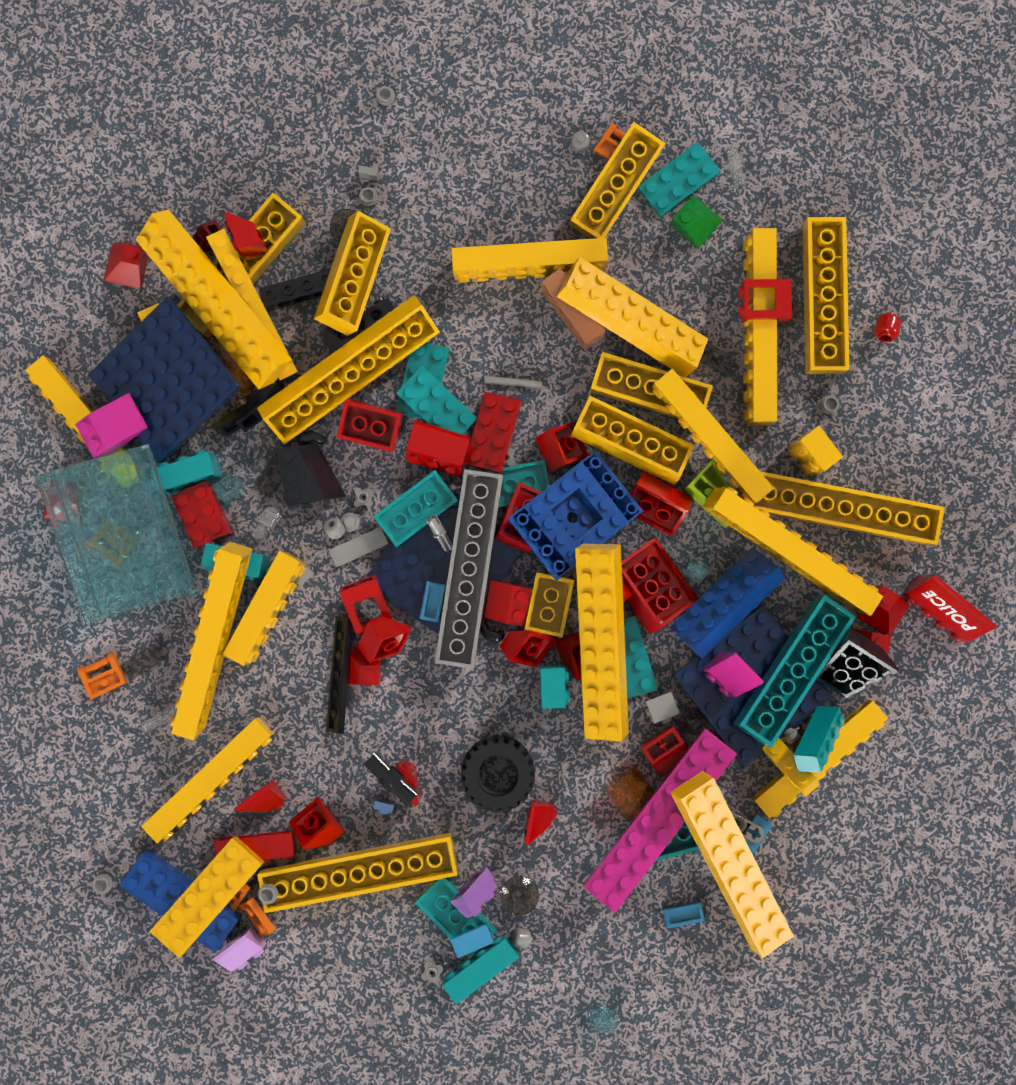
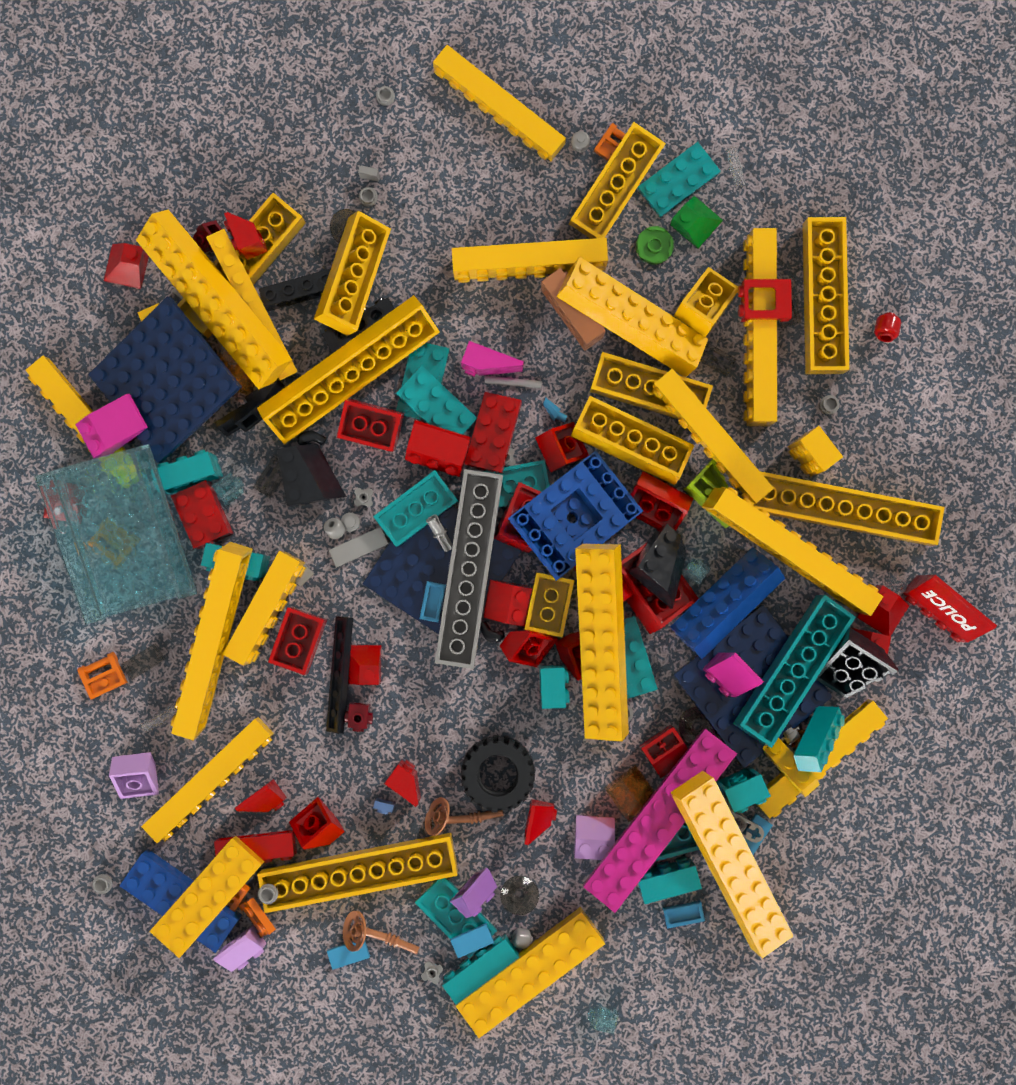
(134, 775): none -> lavender slope
(266, 522): clear arm -> none
(297, 640): none -> red brick
(341, 956): none -> dark azure tile
(360, 591): red window -> none
(362, 710): none -> dark red brick
(362, 931): none -> nougat dish
(383, 639): red slope -> none
(391, 778): black piece -> none
(442, 818): none -> nougat dish
(485, 361): none -> dark pink slope
(498, 103): none -> yellow brick
(532, 972): none -> yellow brick
(553, 411): none -> dark azure bar
(593, 836): none -> lavender slope
(654, 245): none -> bright green tile
(661, 564): none -> black wedge
(662, 708): light grey head -> none
(669, 880): none -> teal brick
(706, 301): none -> yellow brick
(743, 789): none -> teal brick

